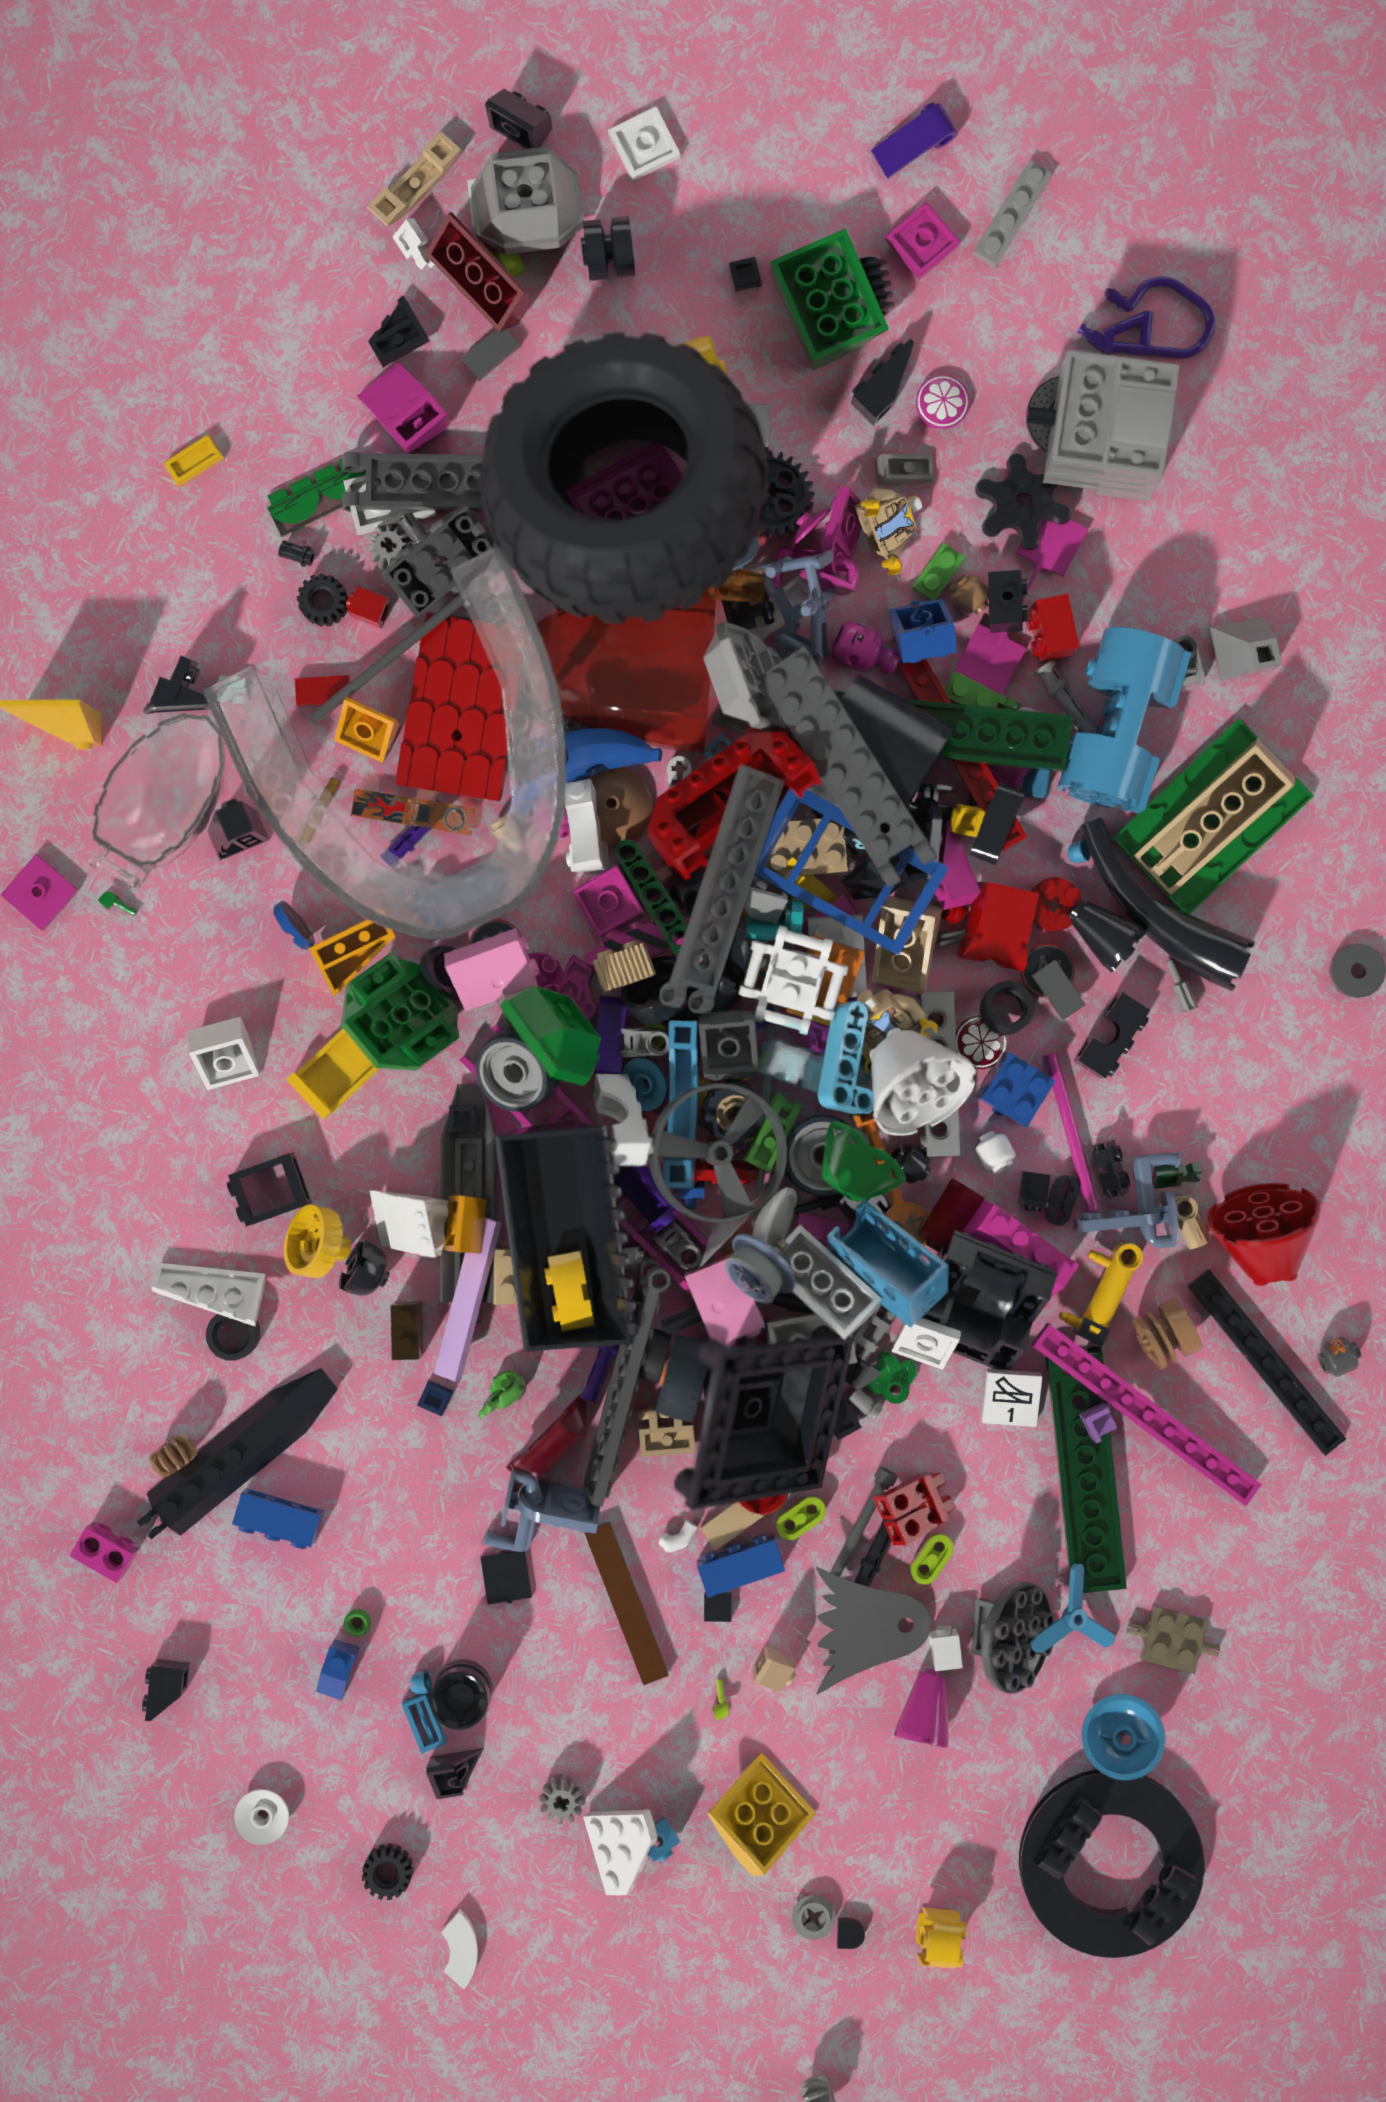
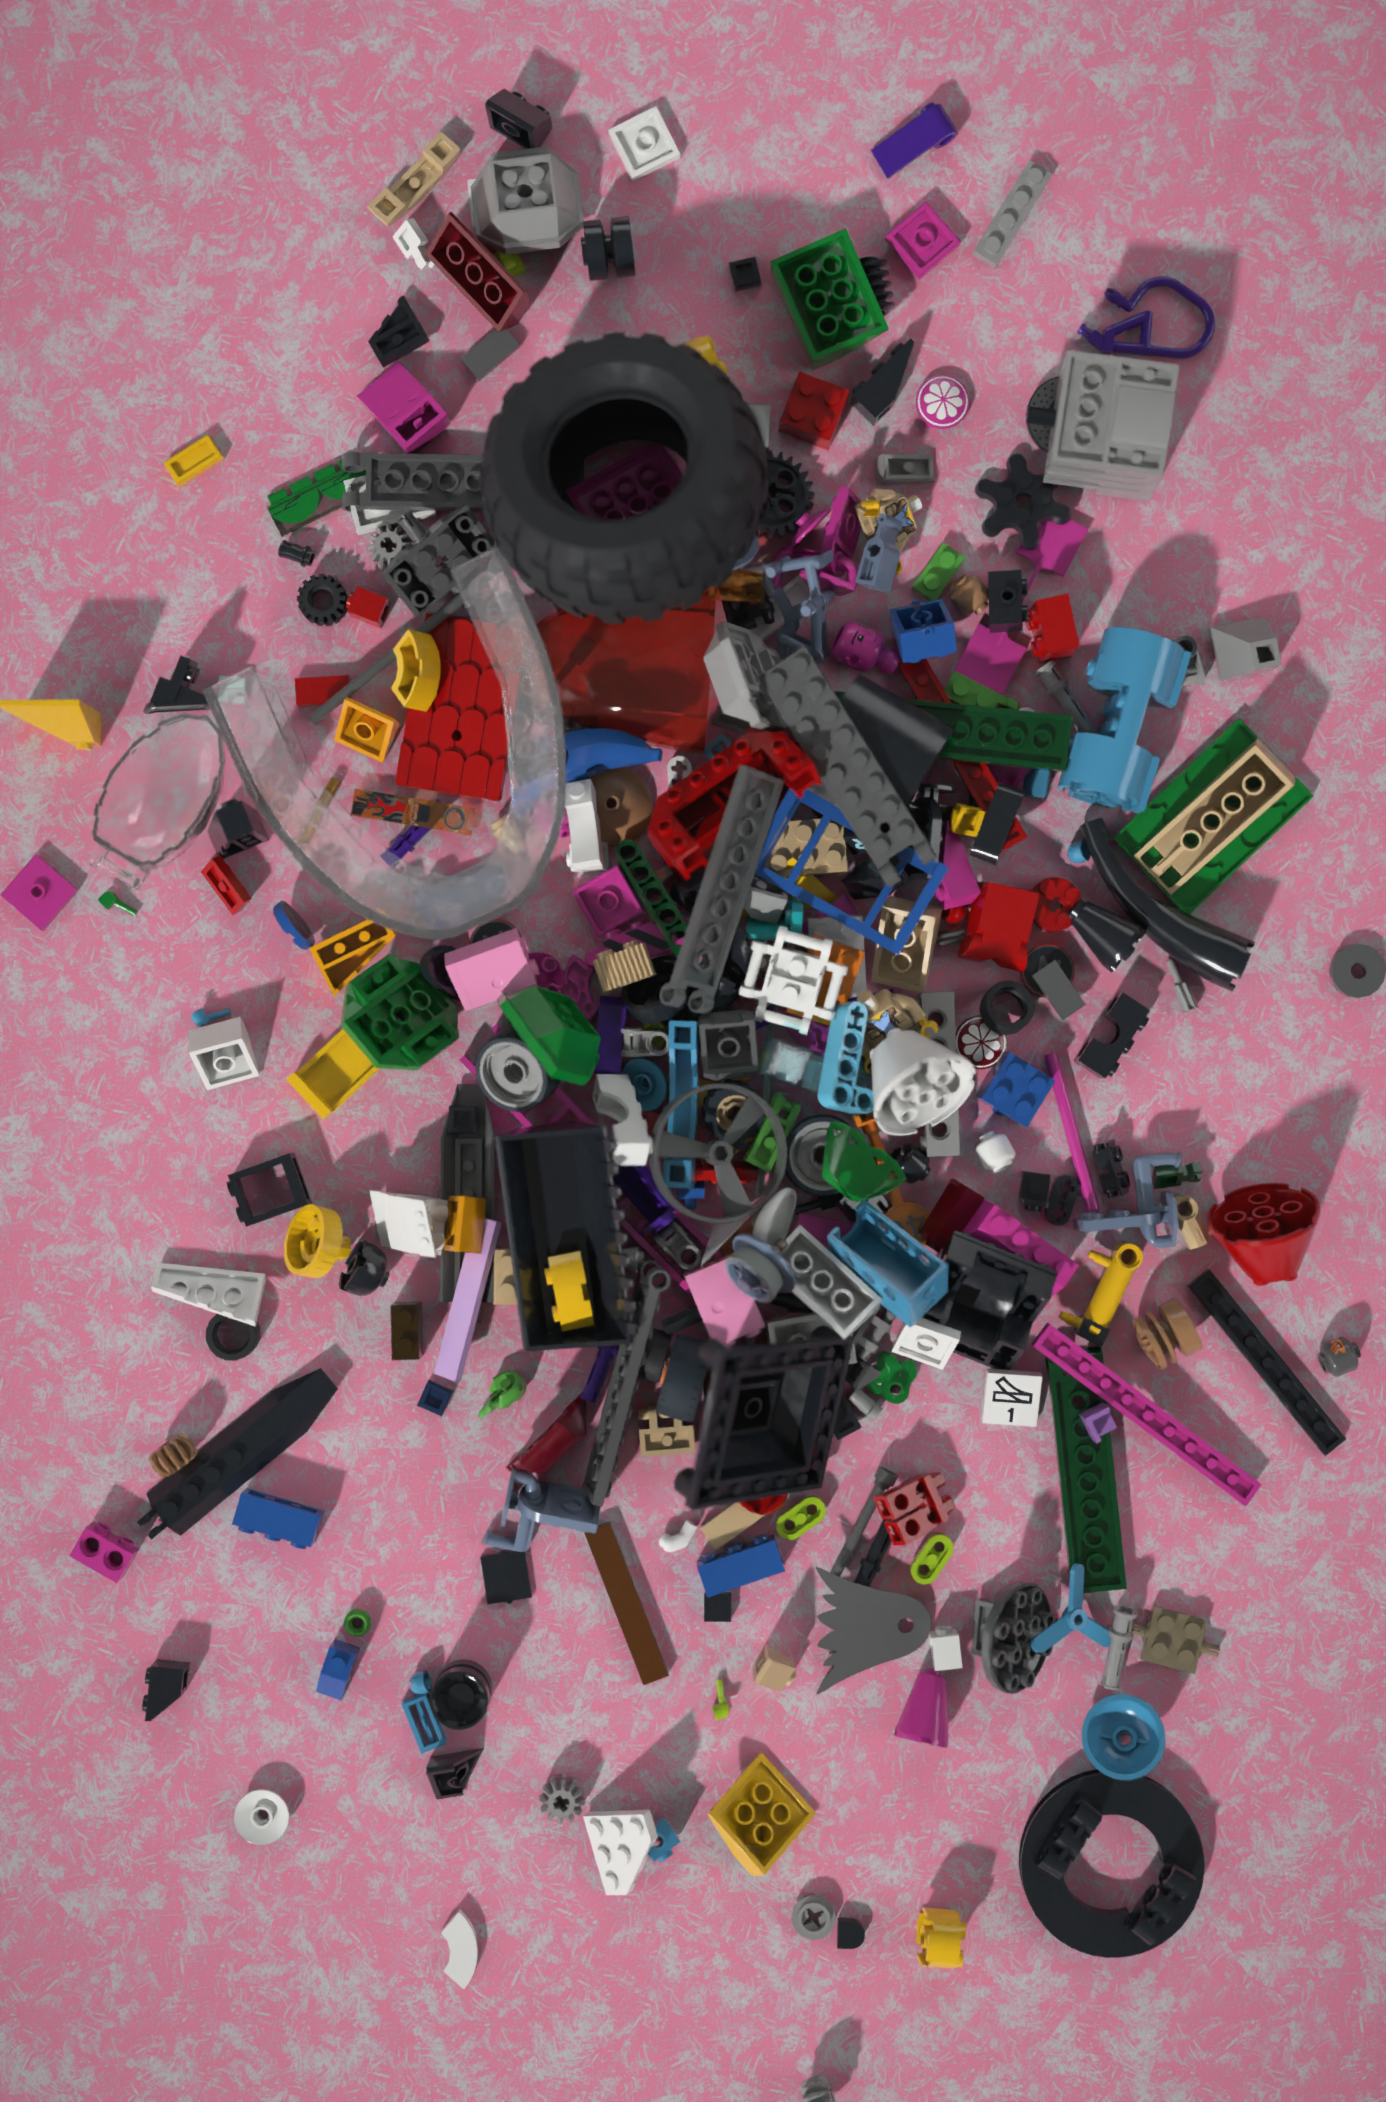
(201, 1018): none -> dark azure hand
(226, 885): none -> red plate
(382, 1887): black tyre -> none
(417, 670): none -> yellow brick
(813, 410): none -> red brick
(880, 556): none -> sand blue piece
(1120, 1636): none -> light grey pin

